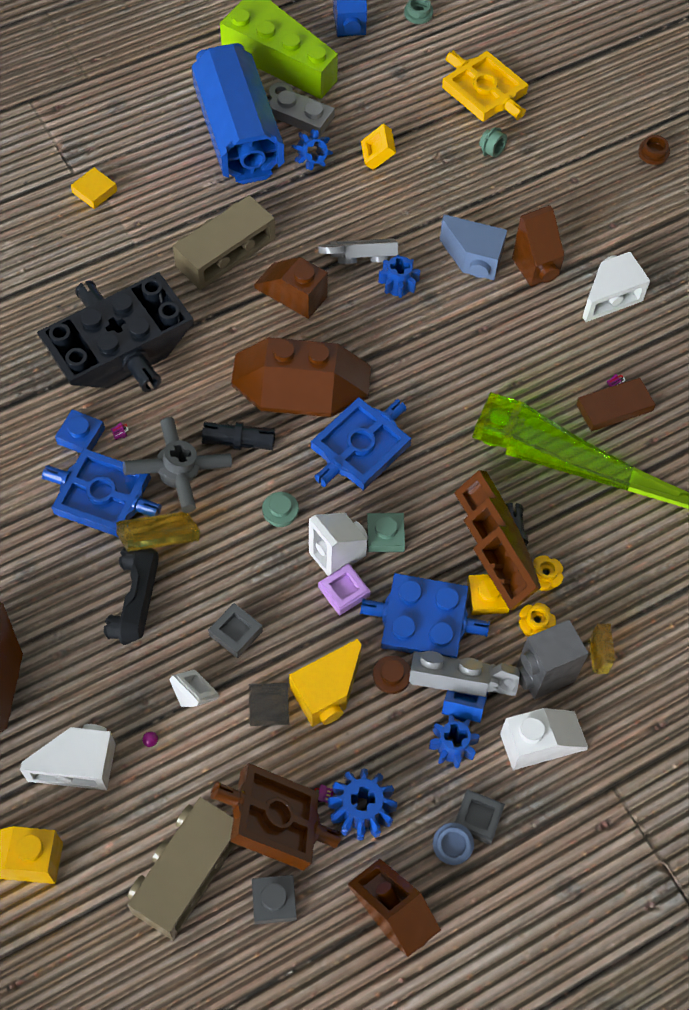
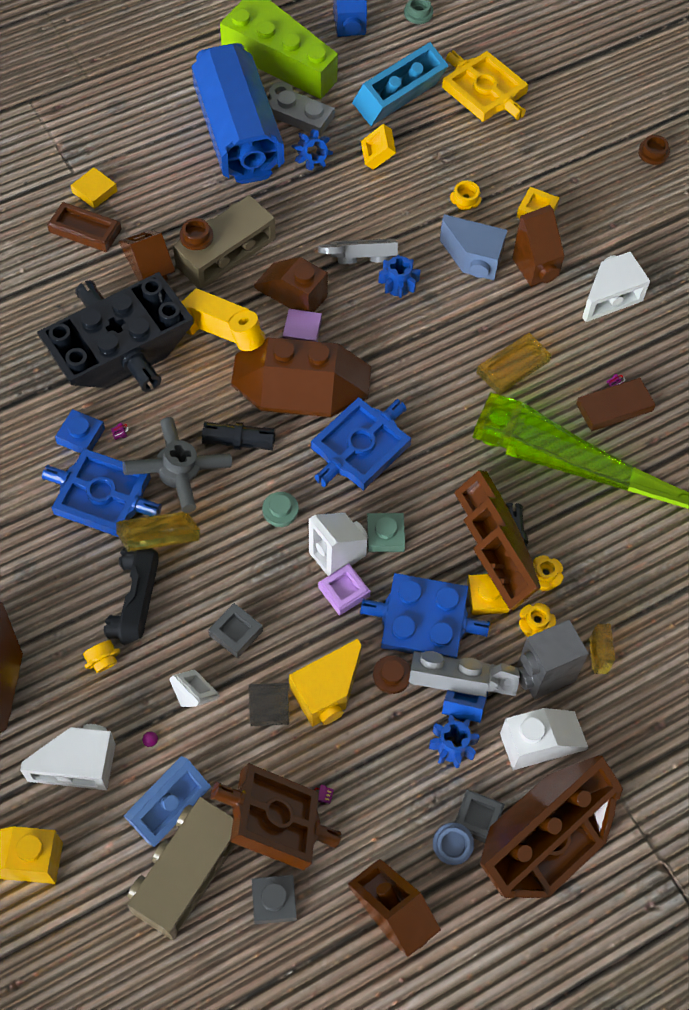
(84, 226): none -> reddish brown tile
(101, 656): none -> yellow plate
(147, 254): none -> reddish brown slope
(164, 802): none -> medium blue plate
(196, 234): none -> reddish brown plate
(224, 320): none -> yellow leg
(302, 325): none -> lavender tile
(346, 804): blue gear -> none
(400, 84): none -> dark azure brick
(466, 195): none -> yellow plate
(493, 142): sand green plate -> none
(513, 363): none -> clear yellow tile
(535, 200): none -> yellow plate
(552, 830): none -> reddish brown wedge

